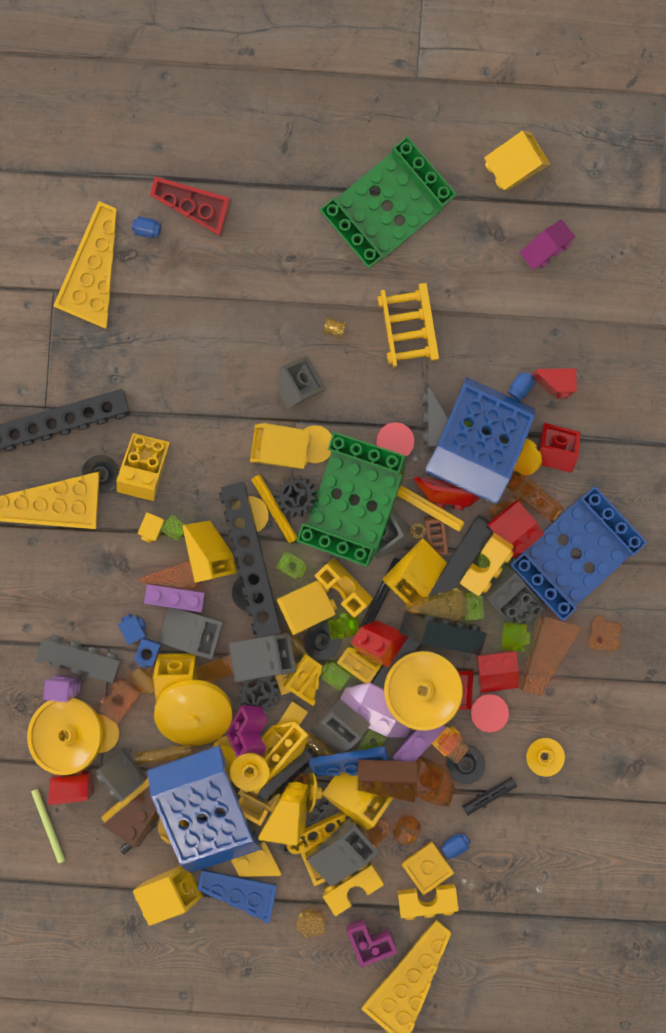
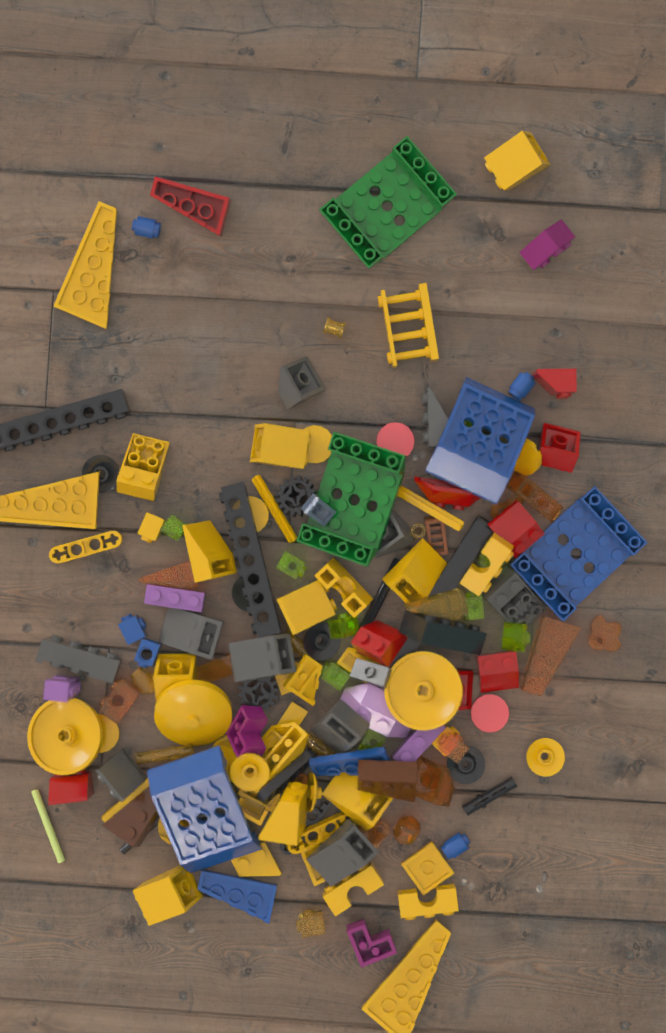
(86, 549): none -> yellow beam
(318, 510): none -> sand blue slope
(370, 673): none -> plate

